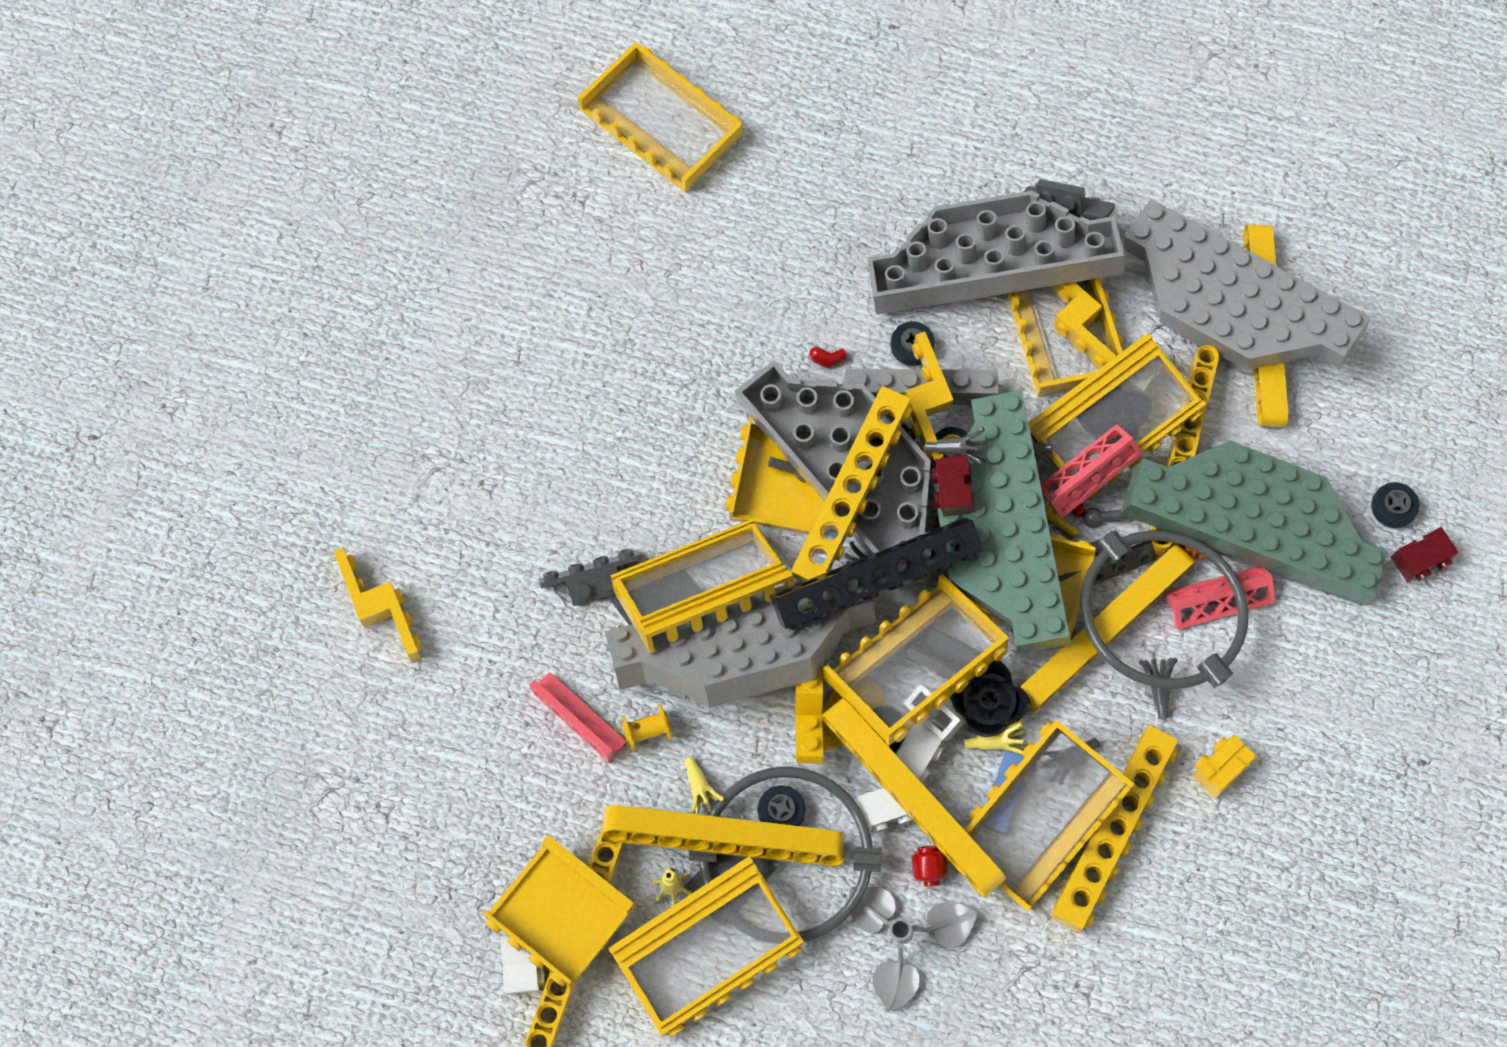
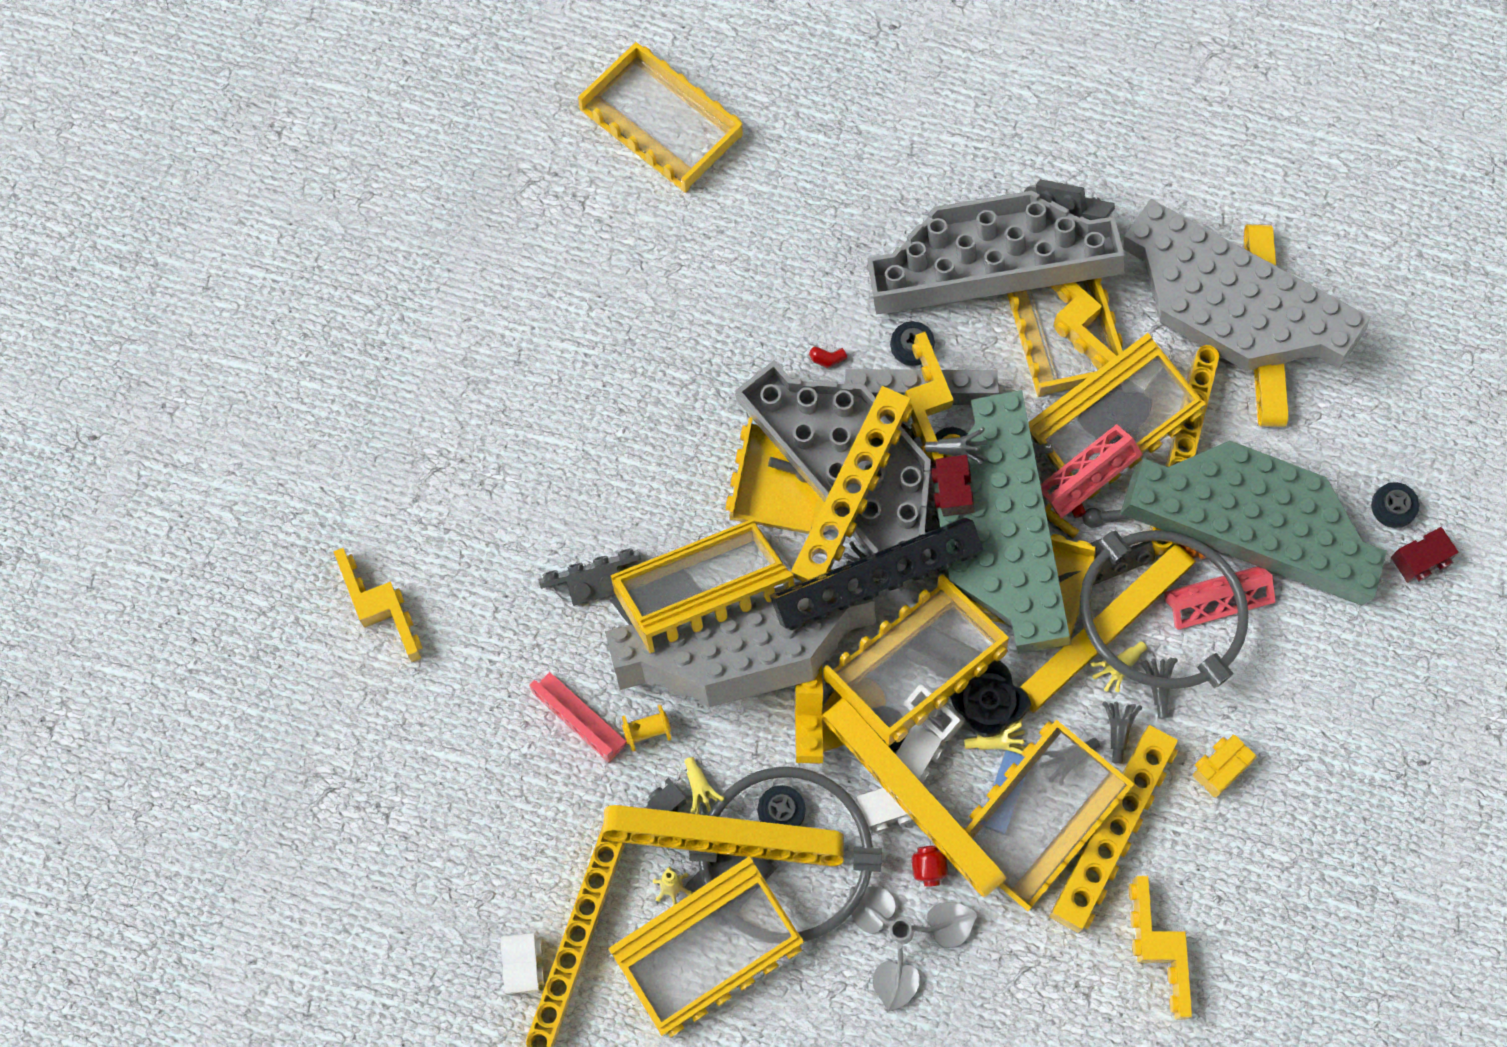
(559, 912): yellow panel -> none
(666, 799): none -> dark grey brick
(1120, 728): none -> dark grey piece
(1129, 657): none -> light yellow piece
(1160, 948): none -> yellow bracket

